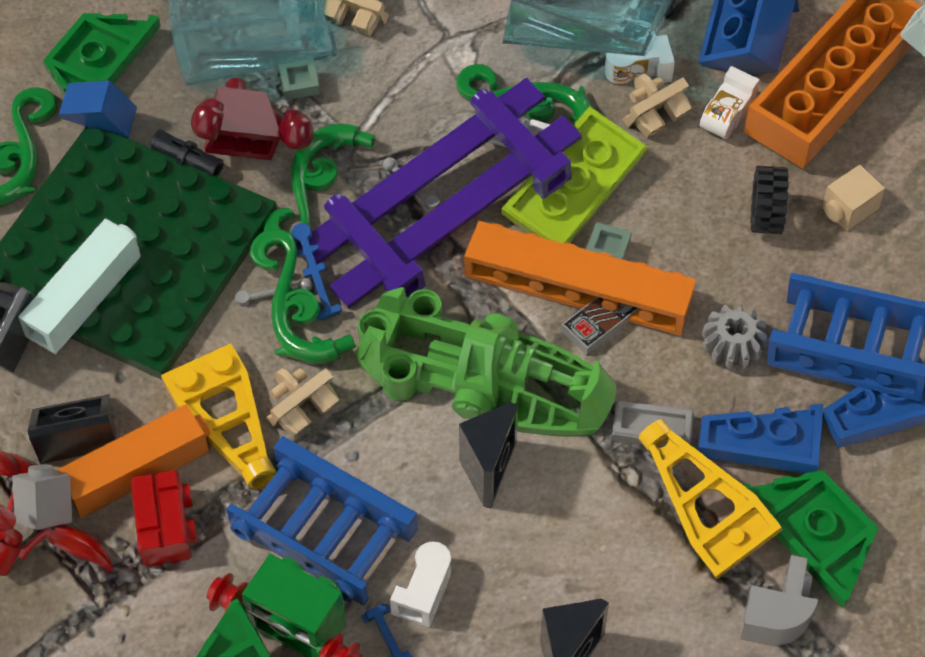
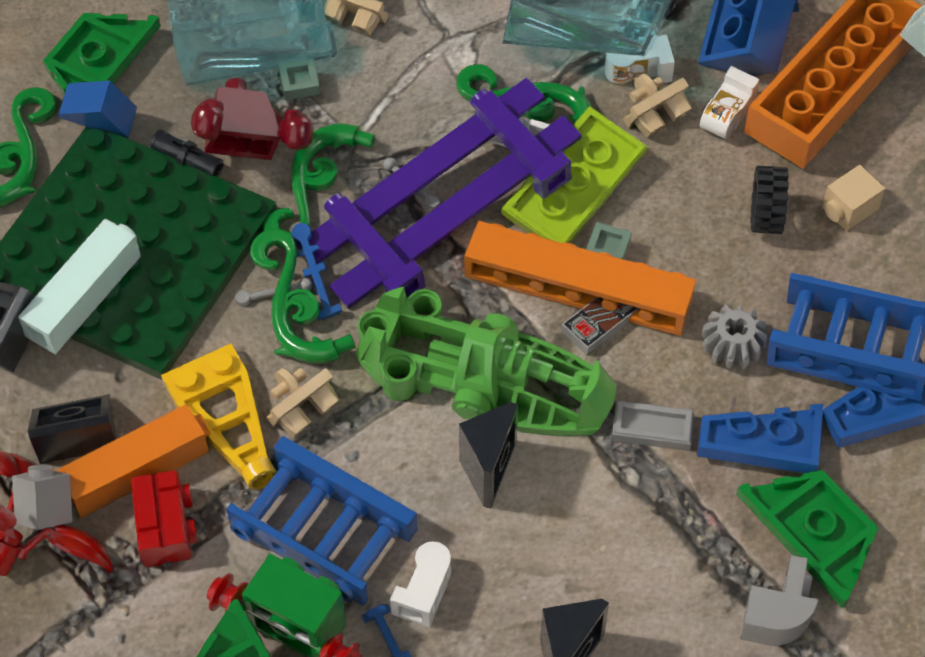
(733, 537): yellow plate -> none

